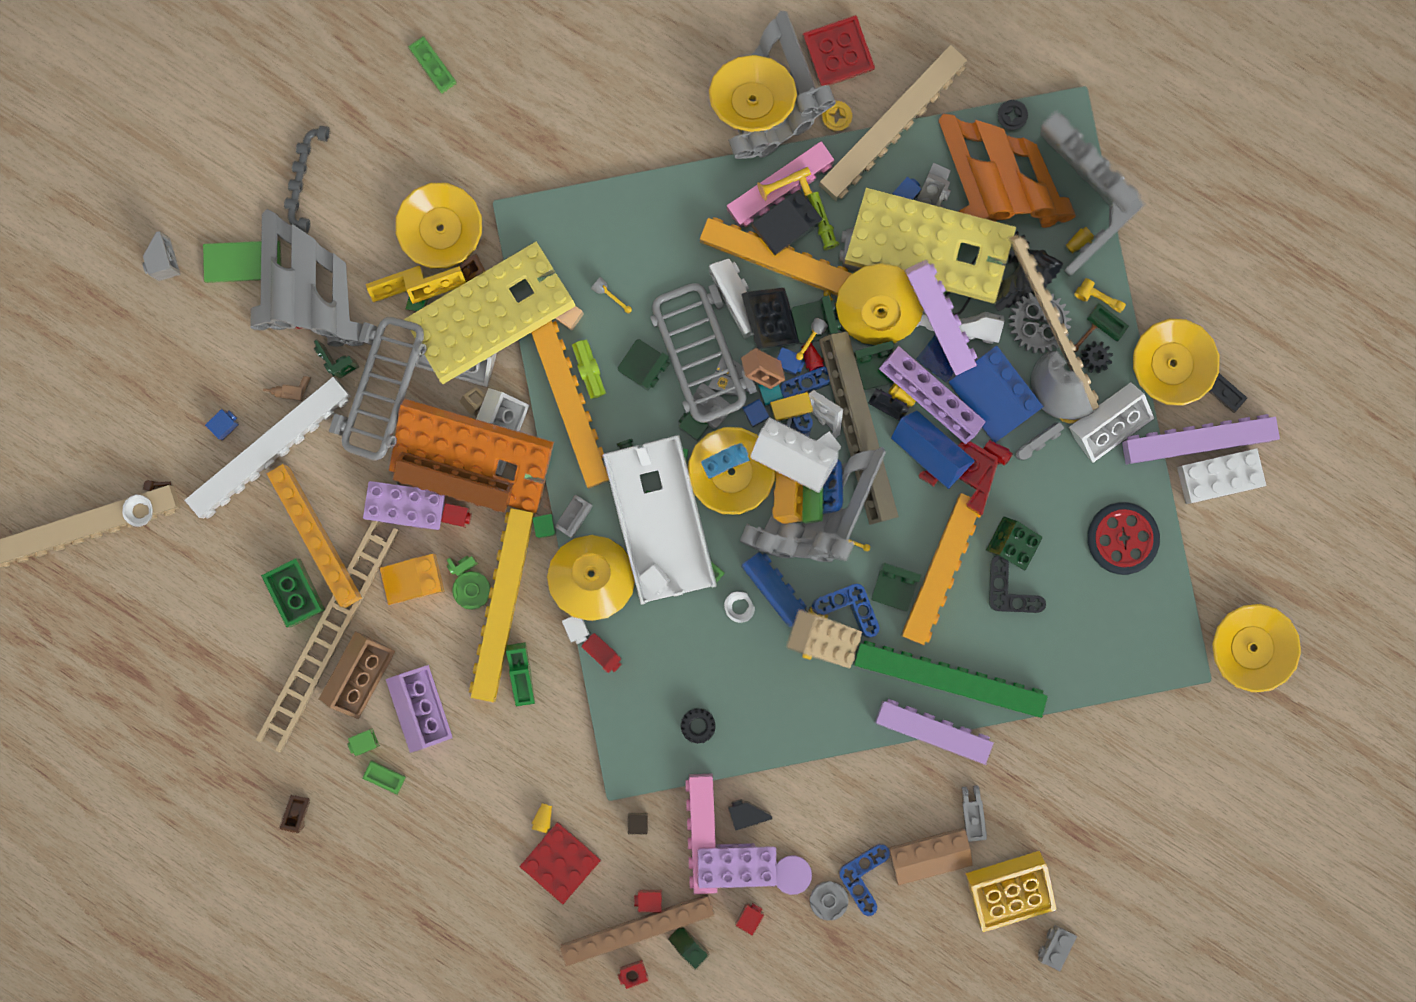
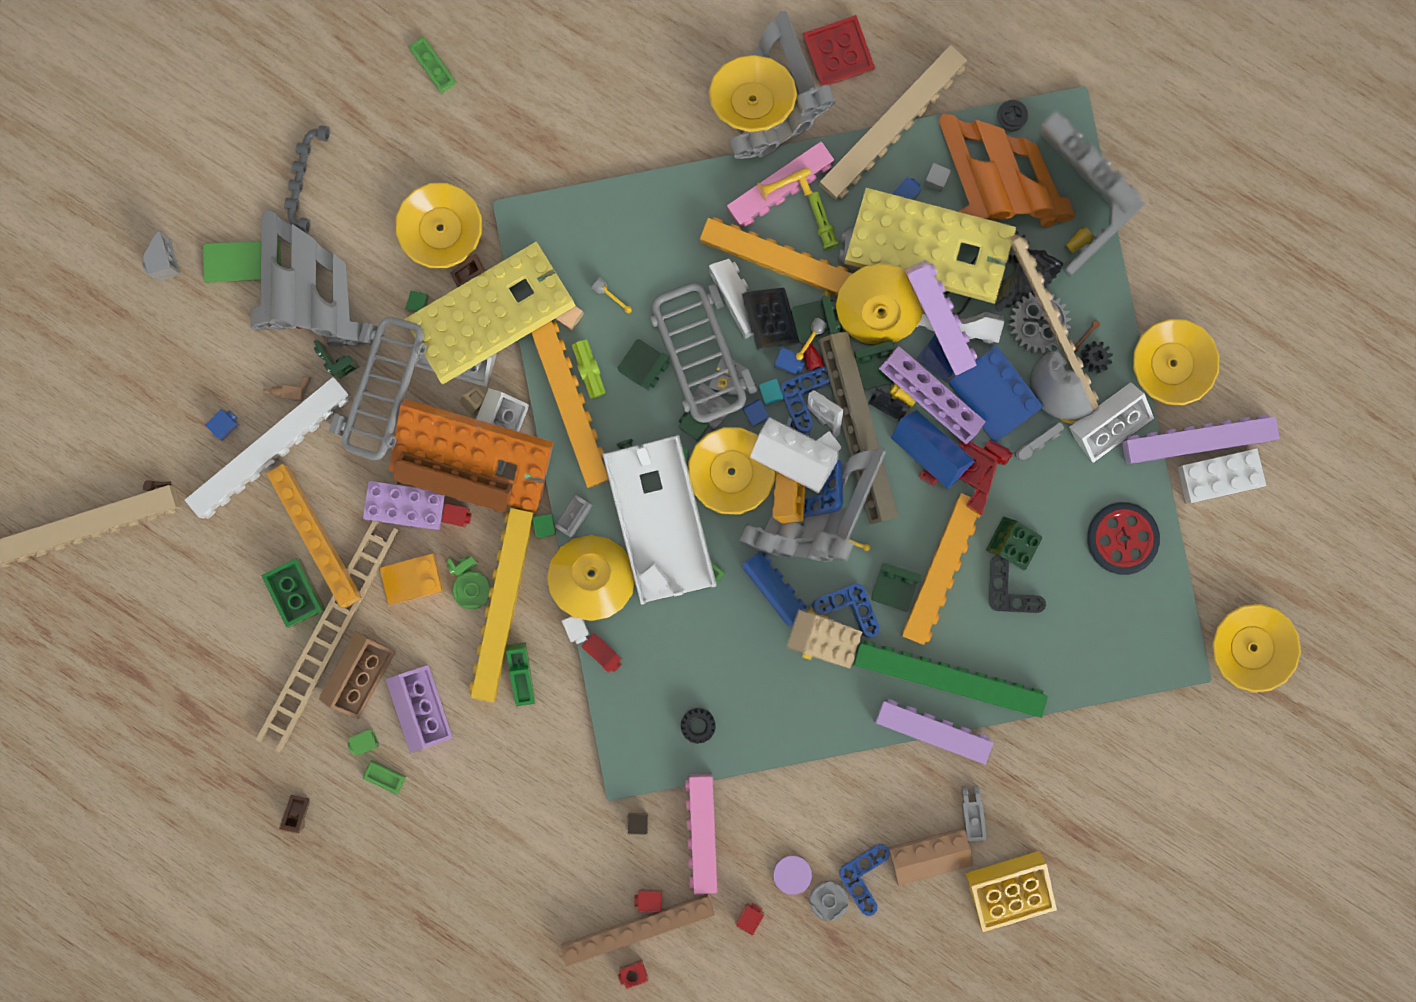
(128, 510): white piece -> none
(415, 284): yellow bracket -> none
(542, 818): yellow cone -> none
(560, 863): red plate -> none
(688, 947): dark green slope -> none
(725, 460): dark azure bracket -> none
(728, 607): white piece -> none
(736, 866): lavender bracket -> none
(747, 814): black slope -> none
(763, 368): nougat brick -> none
(787, 222): black slope -> none
(791, 406): yellow tile -> none
(812, 505): bright green tile -> none
(841, 124): yellow gear -> none
(934, 191): light grey bracket -> none
(1056, 947): light grey bracket -> none
(1086, 290): yellow brick -> none
(1107, 322): dark green tile -> none
(1227, 393): black plate -> none

